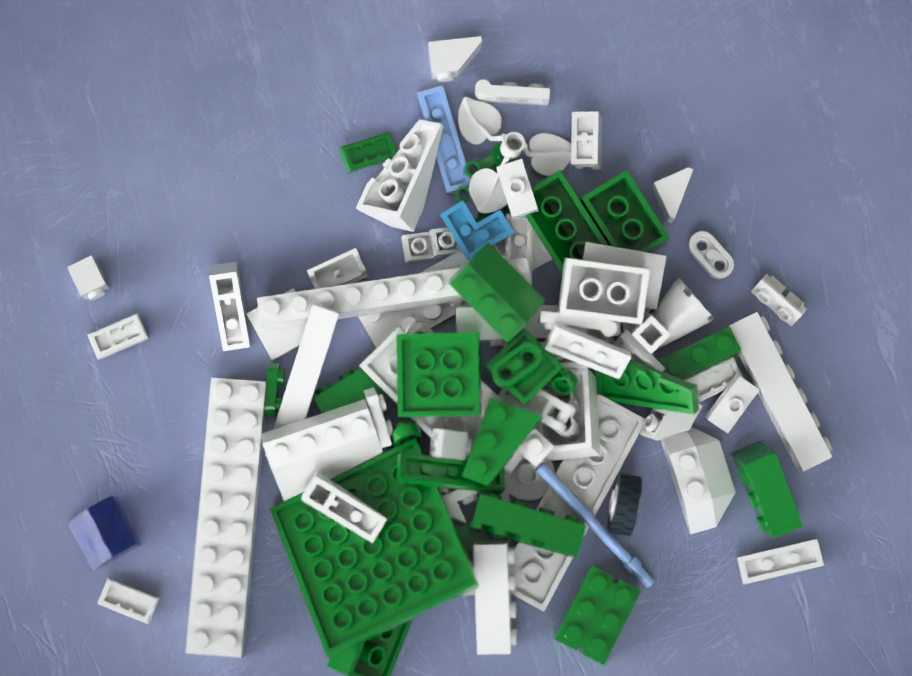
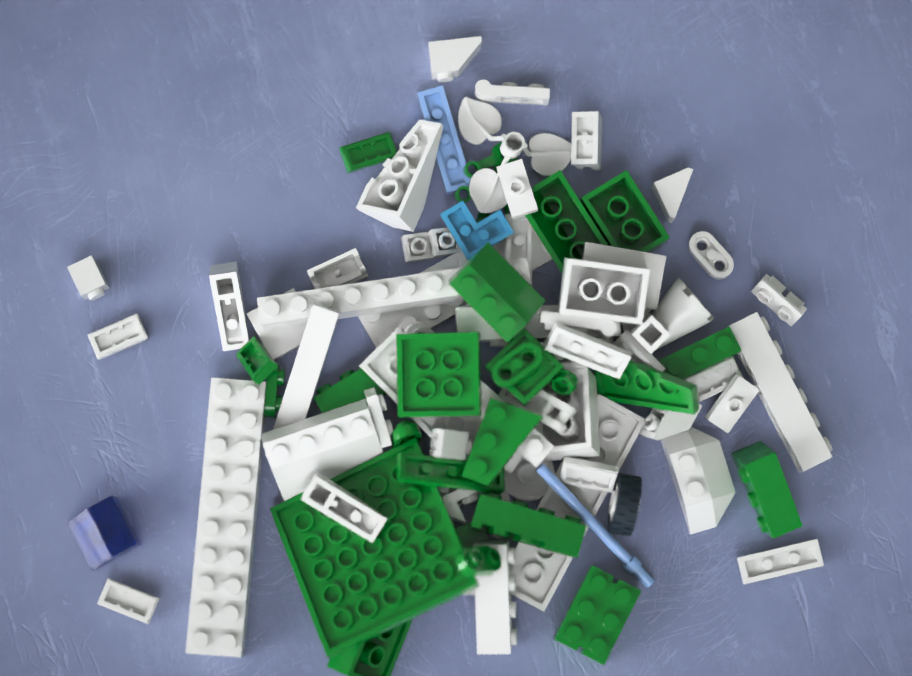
(256, 360): none -> green plate
(478, 561): none -> green plate
(588, 474): none -> white plate

